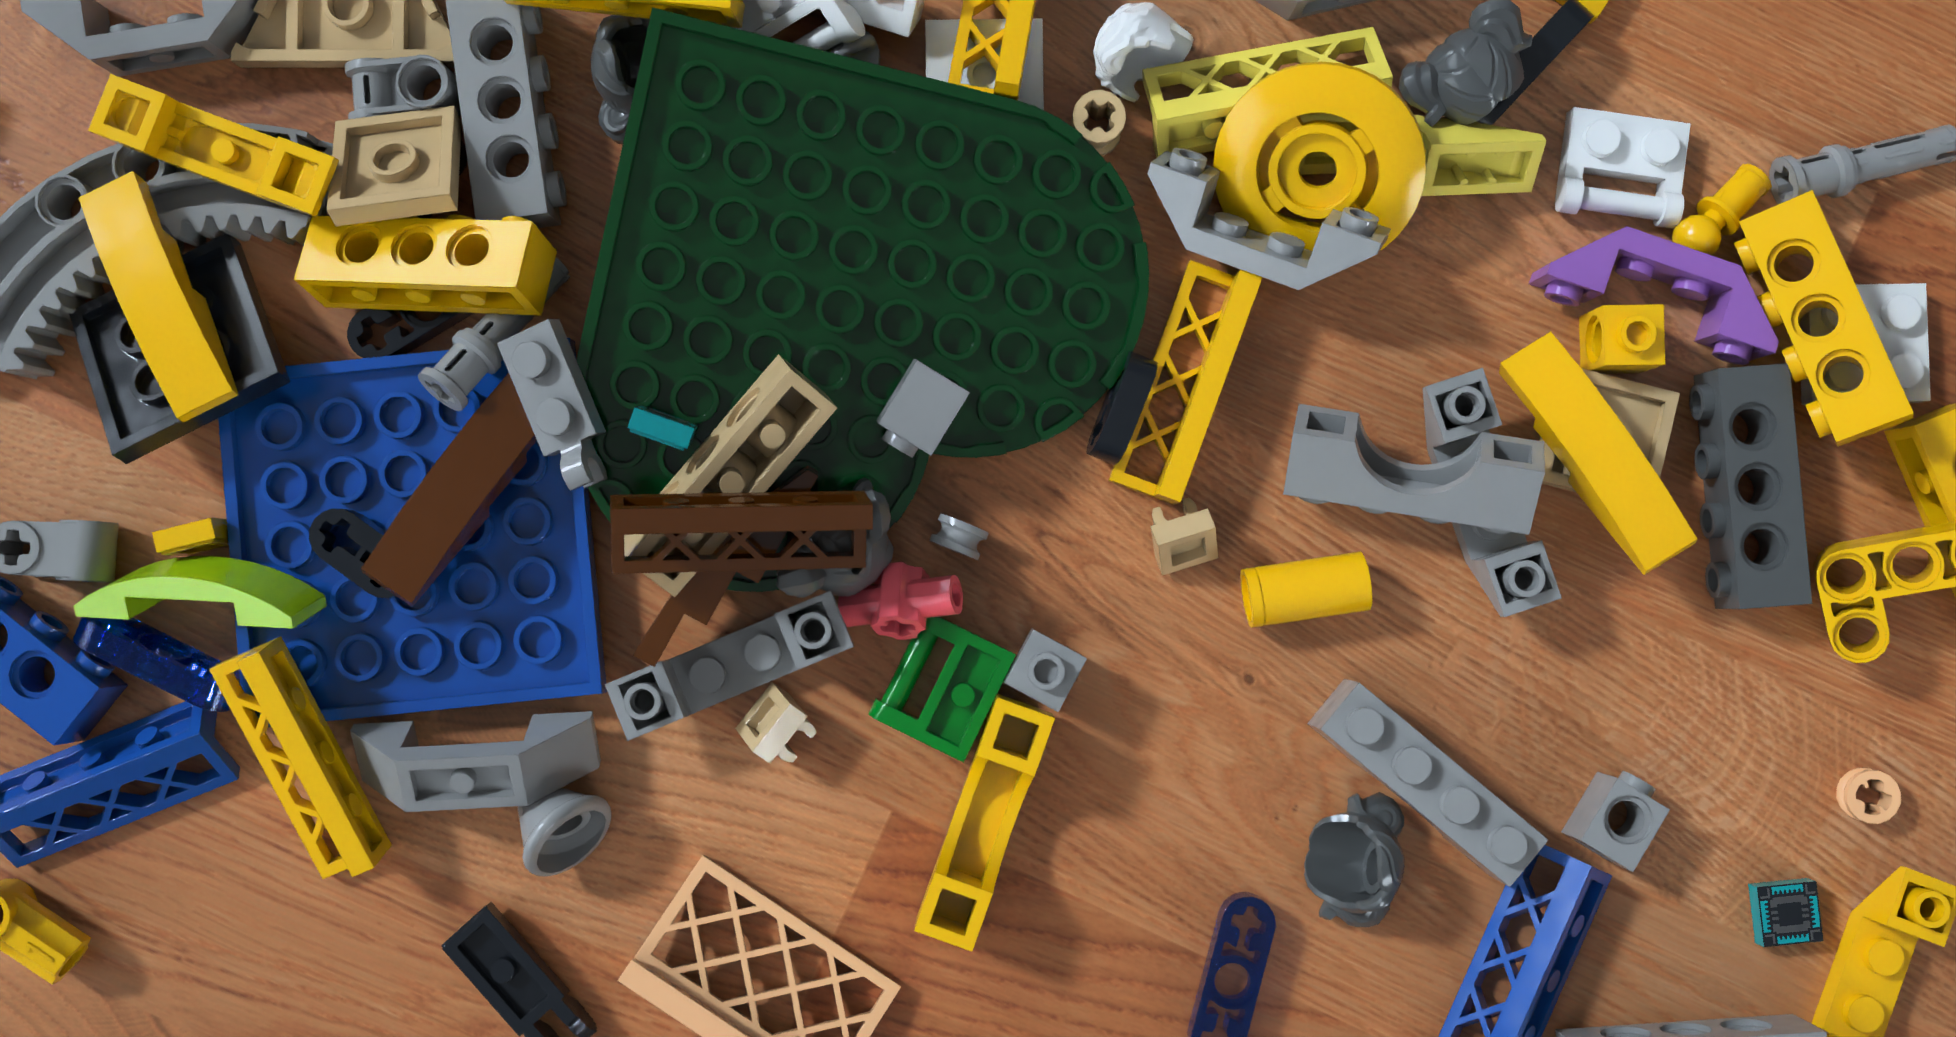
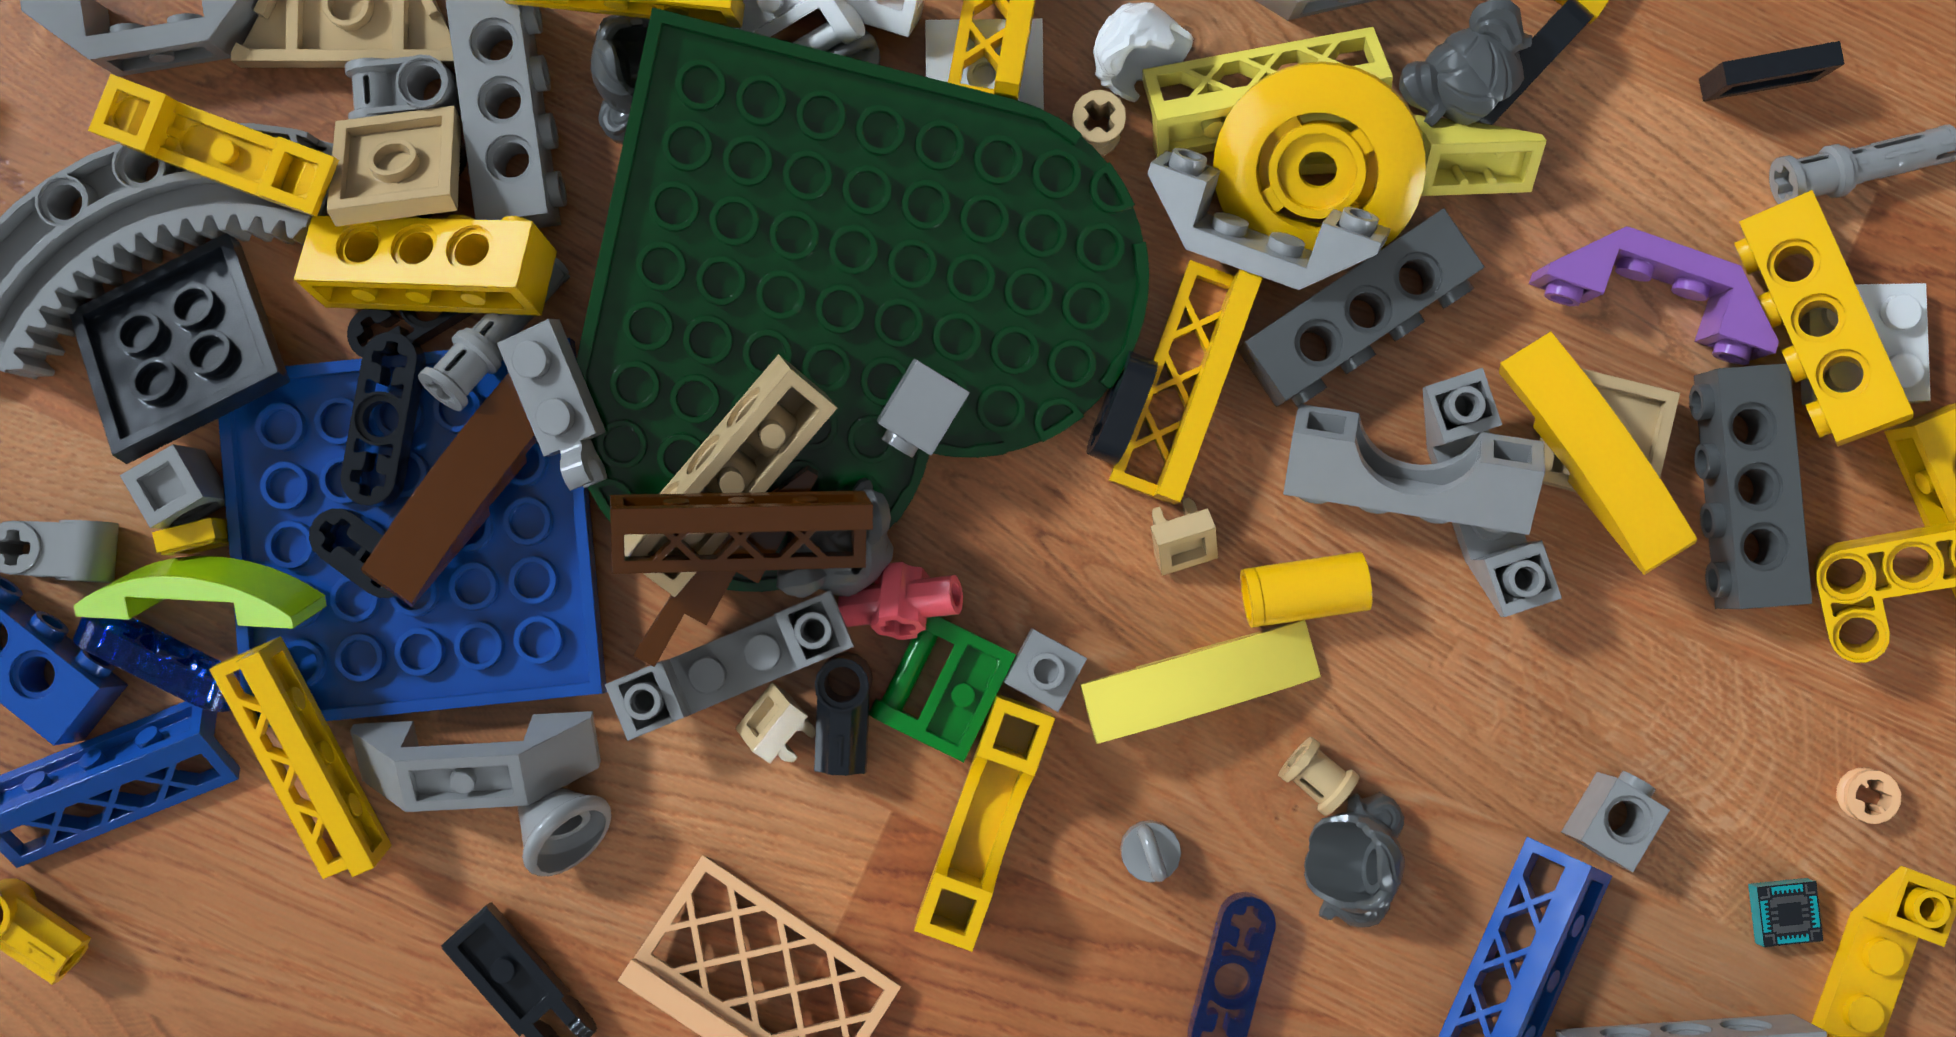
(157, 297): yellow slope -> none
(175, 487): none -> light grey brick
(366, 399): none -> black beam
(662, 427): teal tile -> none
(842, 720): none -> black piece
(959, 536): light grey bush -> none
(1150, 851): none -> light grey tile
(1199, 681): none -> light yellow slope
(1319, 776): none -> tan bush
(1428, 781): light grey arch -> none
(1431, 249): none -> dark grey brick
(1622, 338): yellow brick -> none
(1628, 150): white plate -> none
(1722, 211): yellow pin -> none
(1771, 71): none -> black tile

